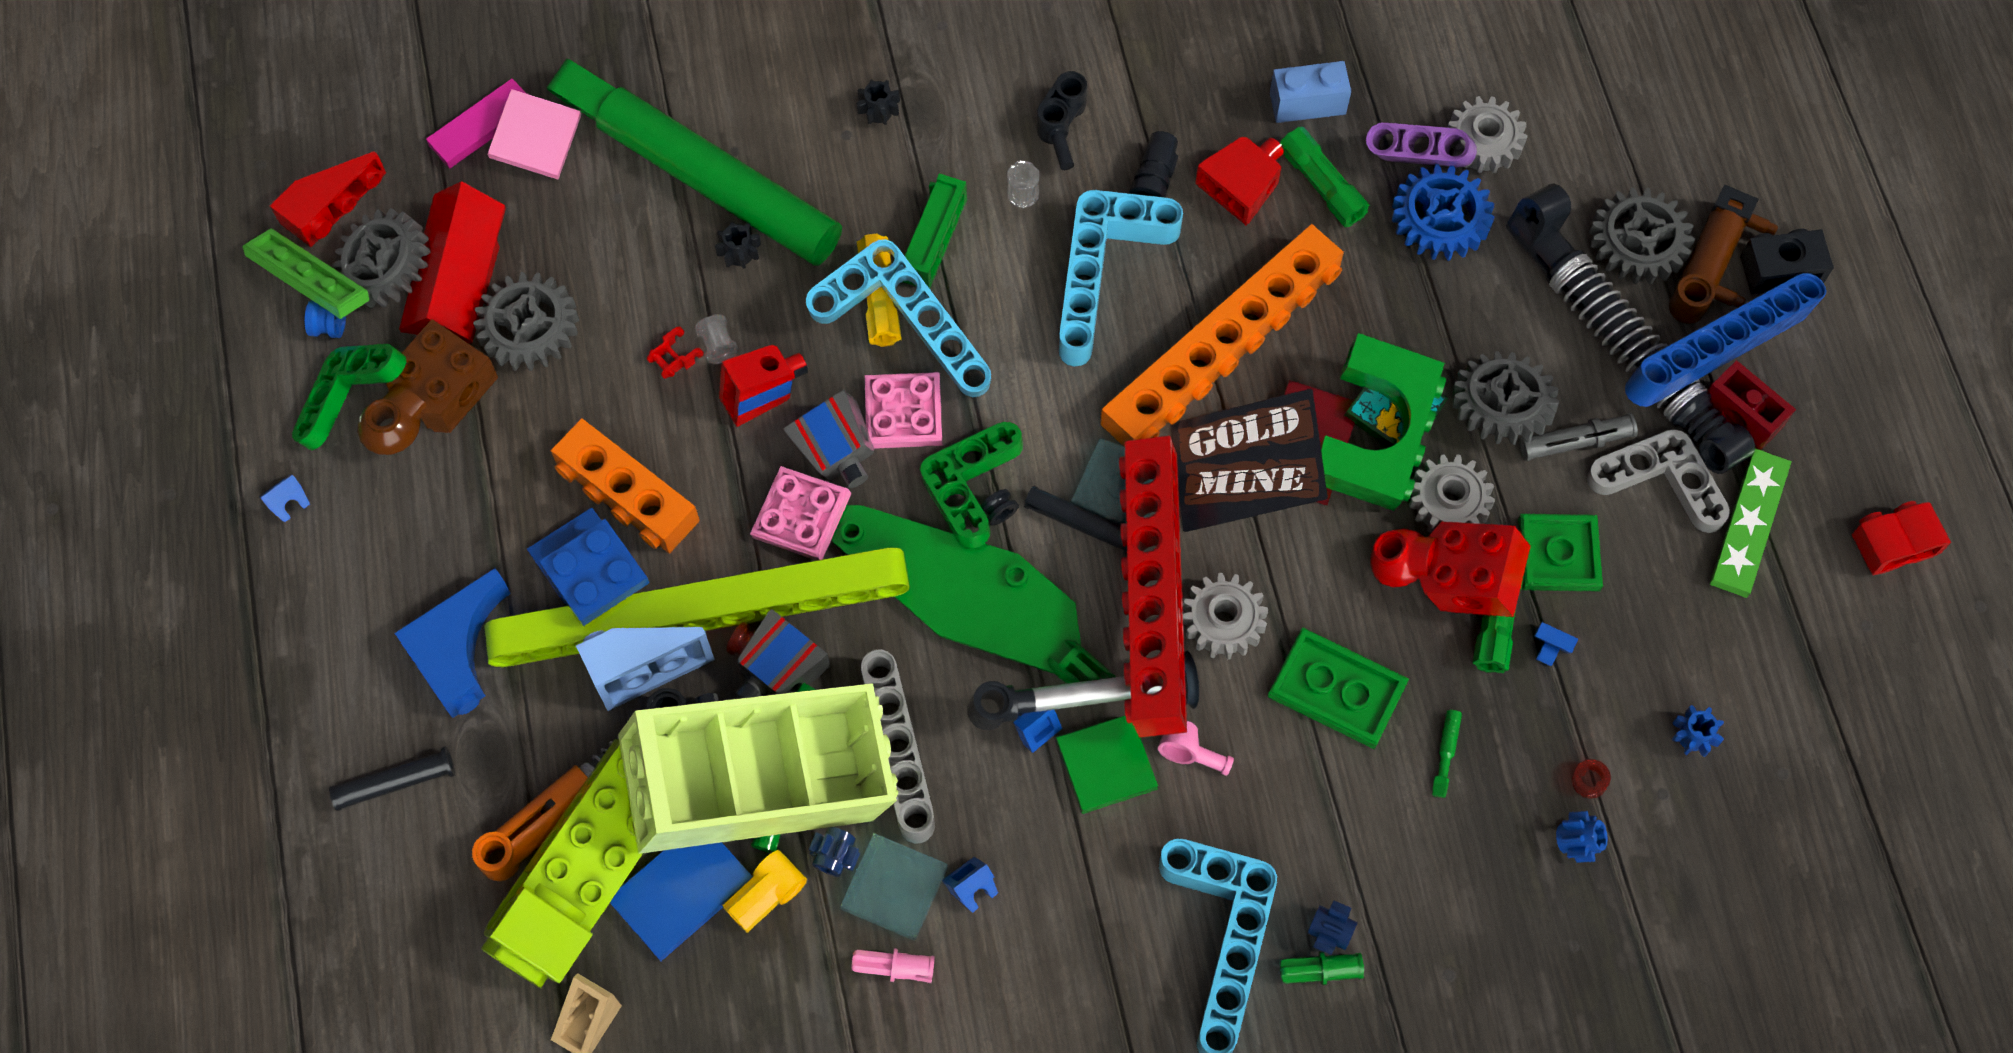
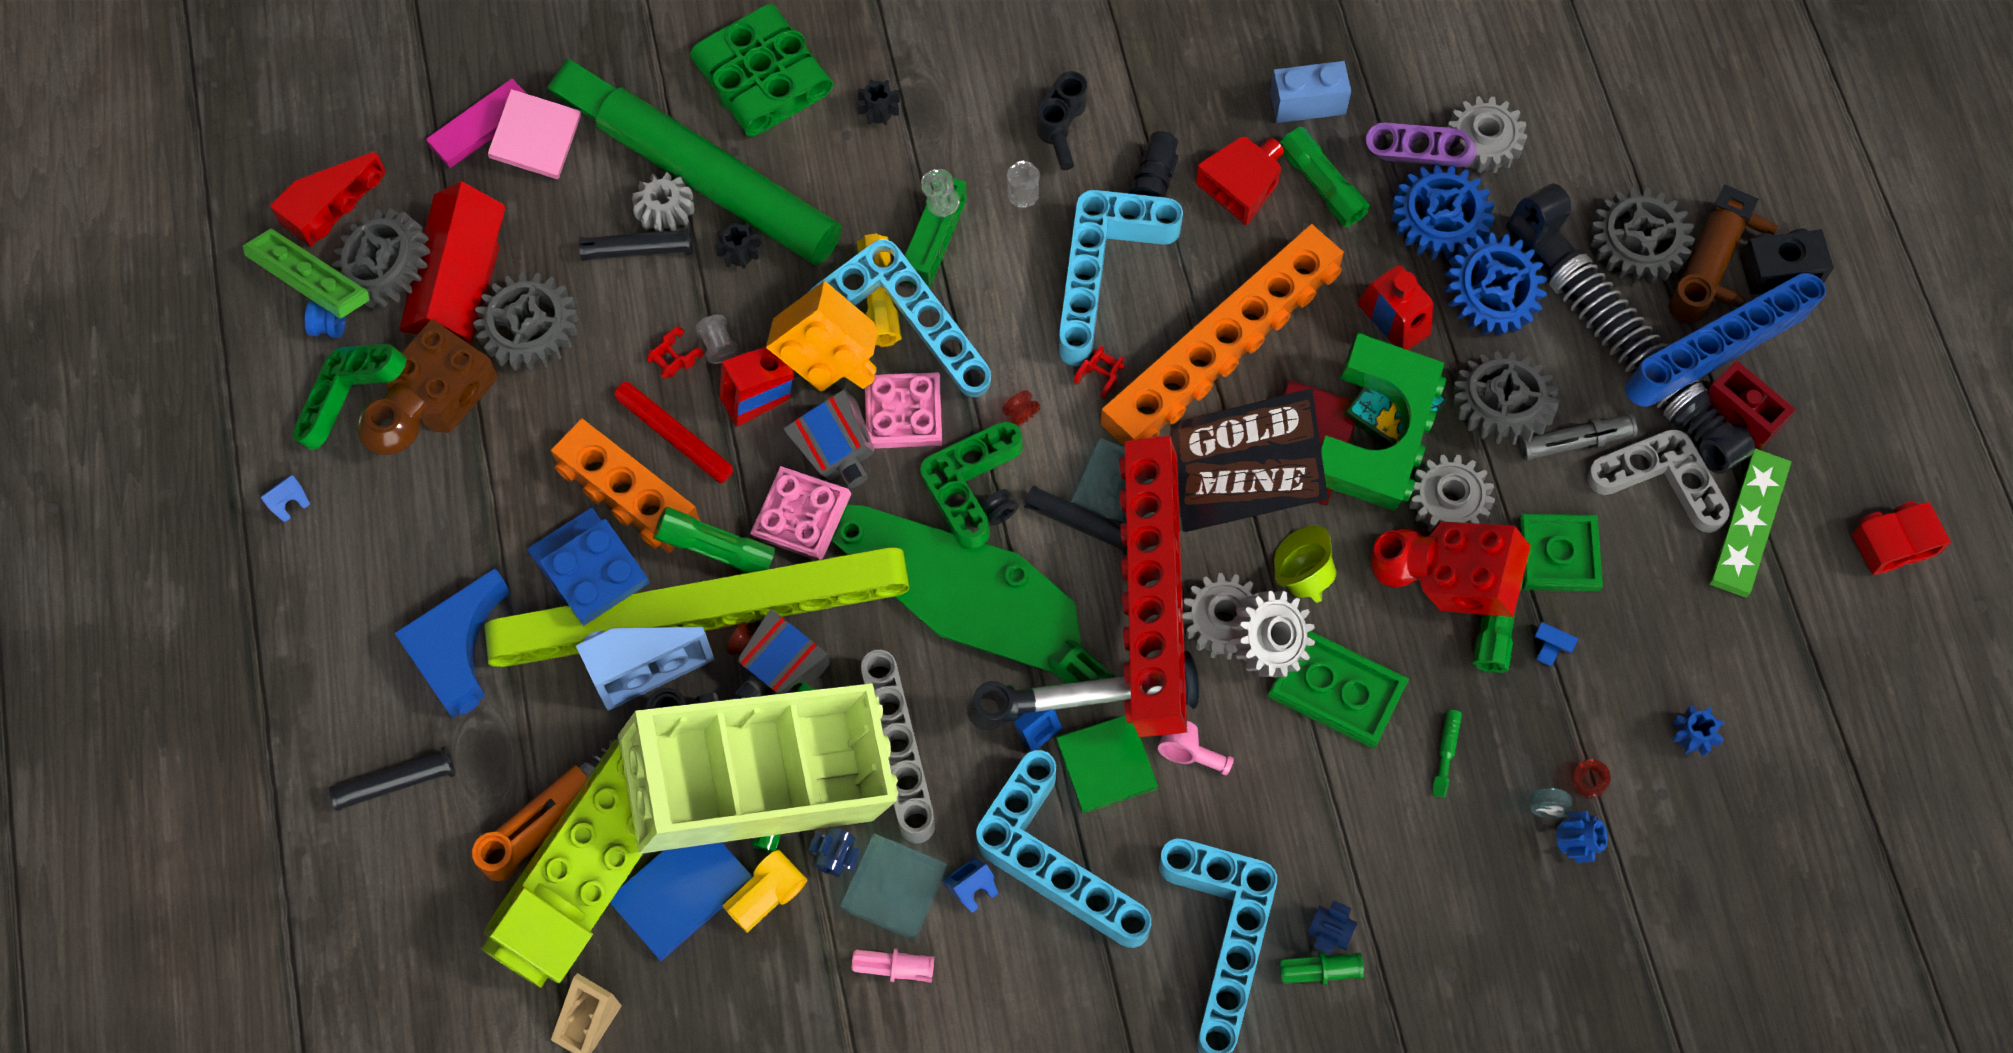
(636, 244): none -> black pin
(663, 203): none -> light grey gear
(673, 432): none -> red axle
(690, 534): none -> green axle
(754, 97): none -> green connector
(825, 339): none -> light orange hinge
(942, 187): none -> clear bush
(1021, 407): none -> clear red bush
(1051, 862): none -> medium azure beam
(1089, 366): none -> red piece
(1253, 637): none -> gear
(1305, 562): none -> lime piece
(1395, 304): none -> red torso
(1498, 297): none -> blue gear
(1551, 803): none -> clear light blue tile

